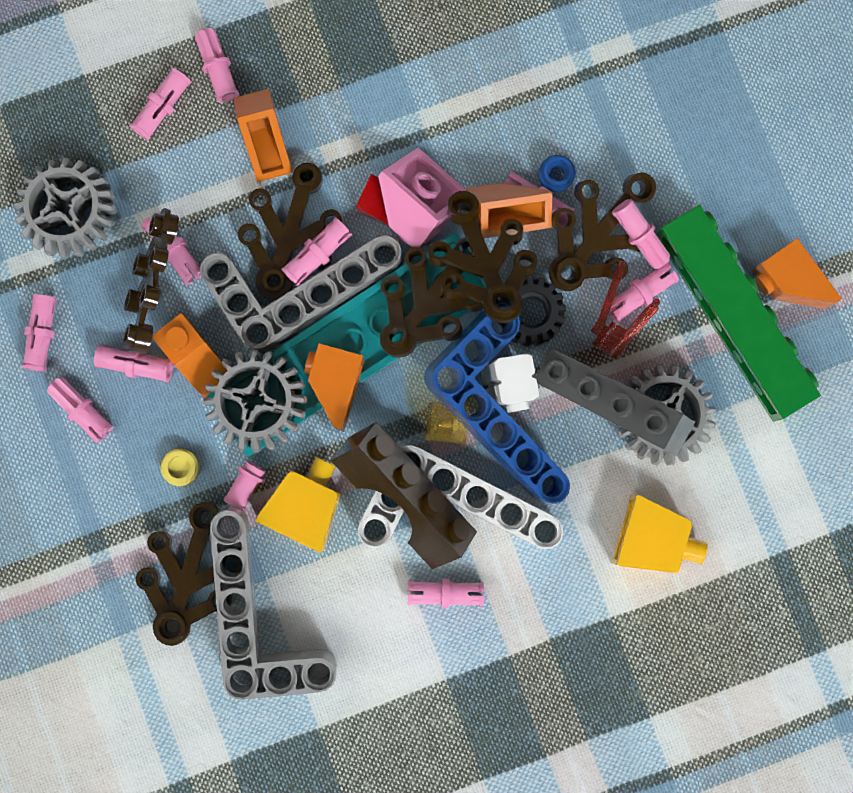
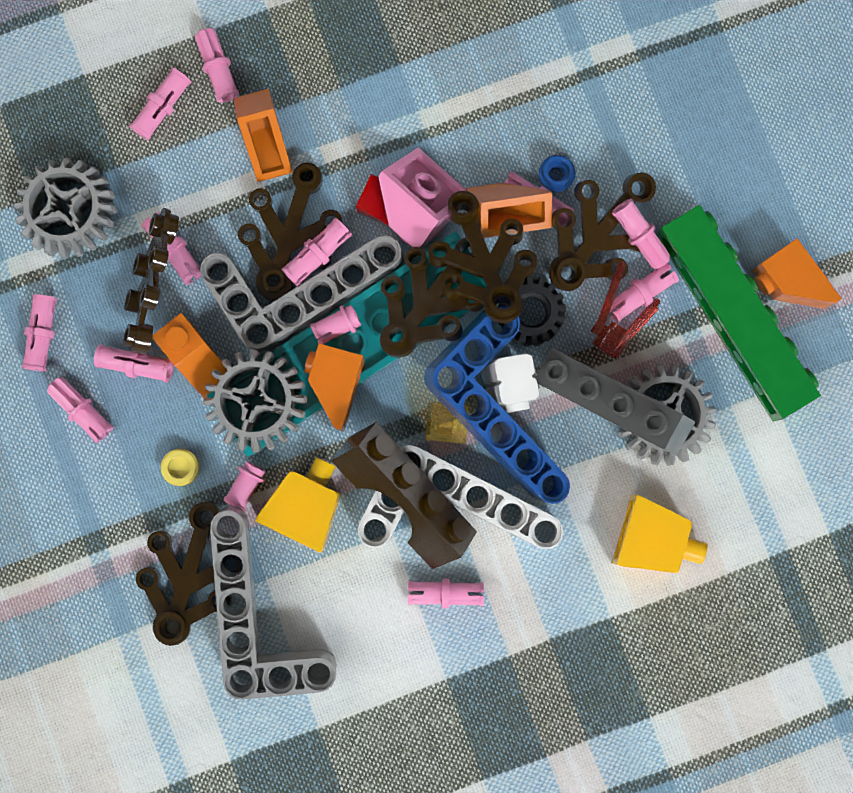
(336, 324): none -> bright pink pin

